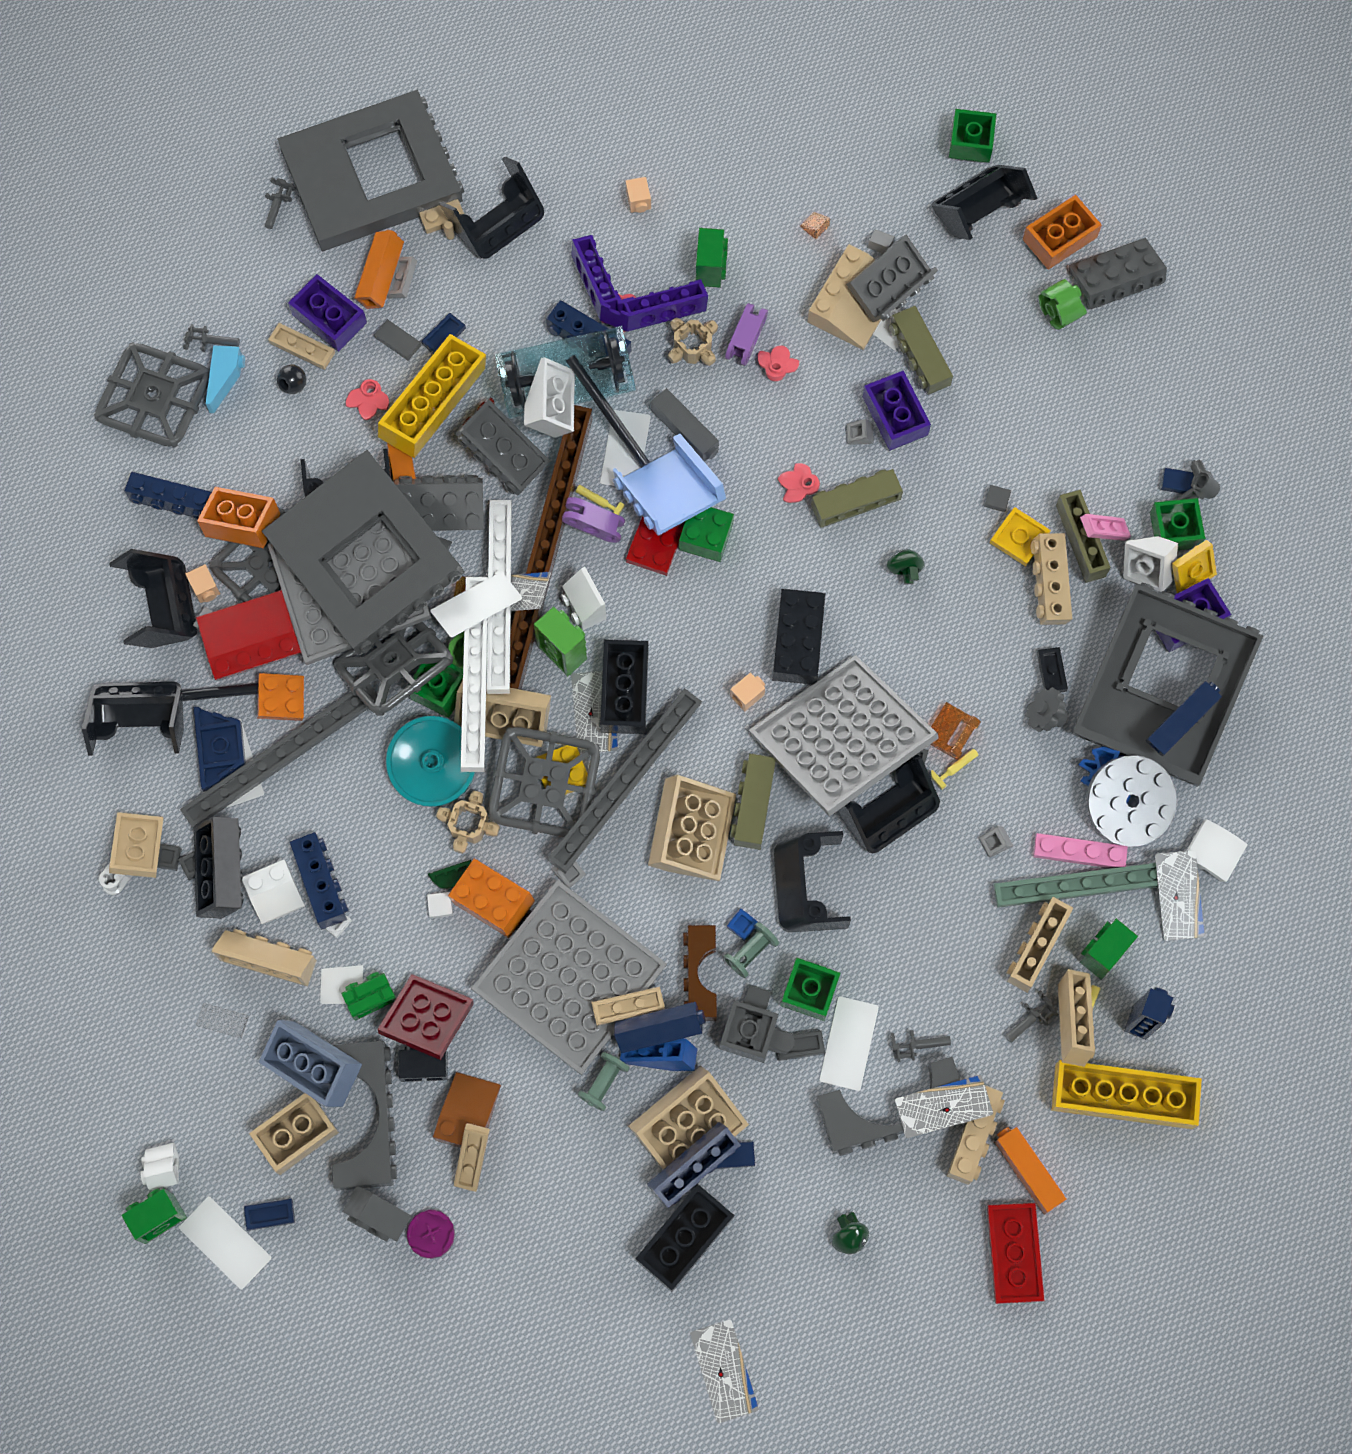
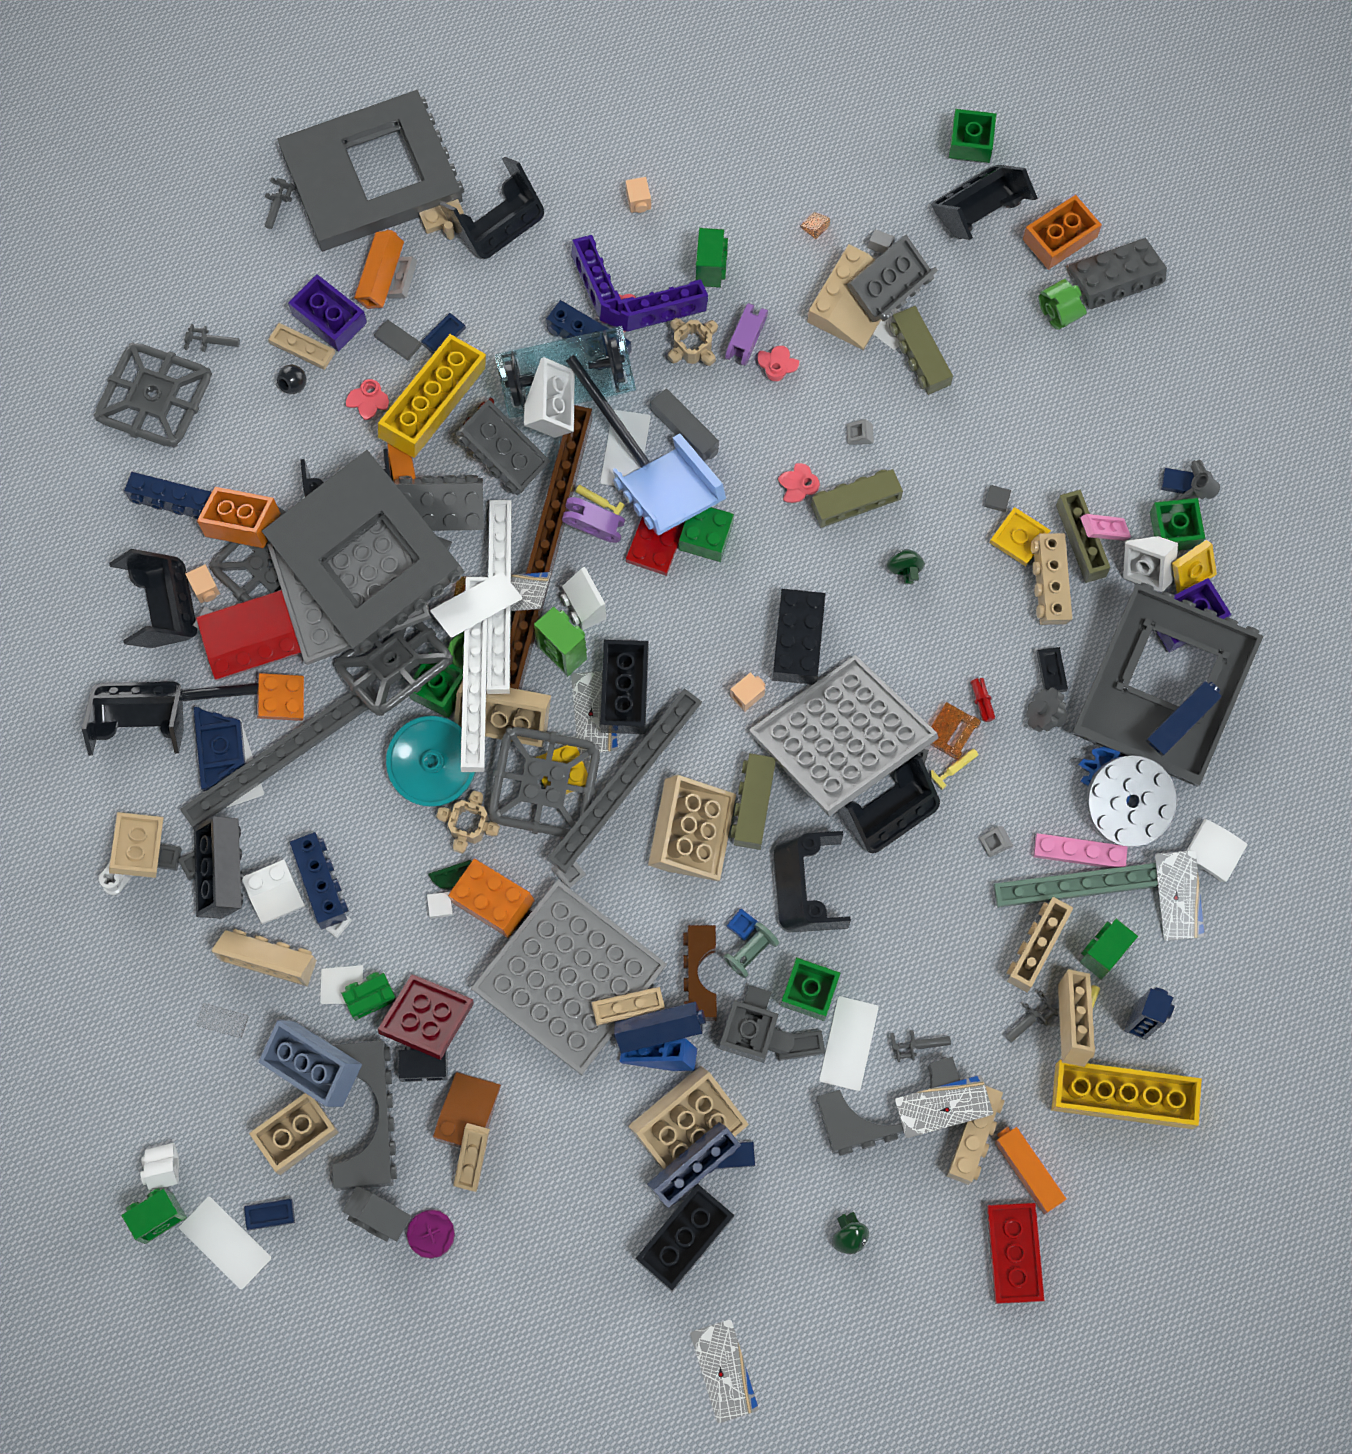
(224, 373): medium azure slope -> none
(603, 1081): sand green hose -> none
(896, 410): dark purple brick -> none
(982, 699): none -> red axle

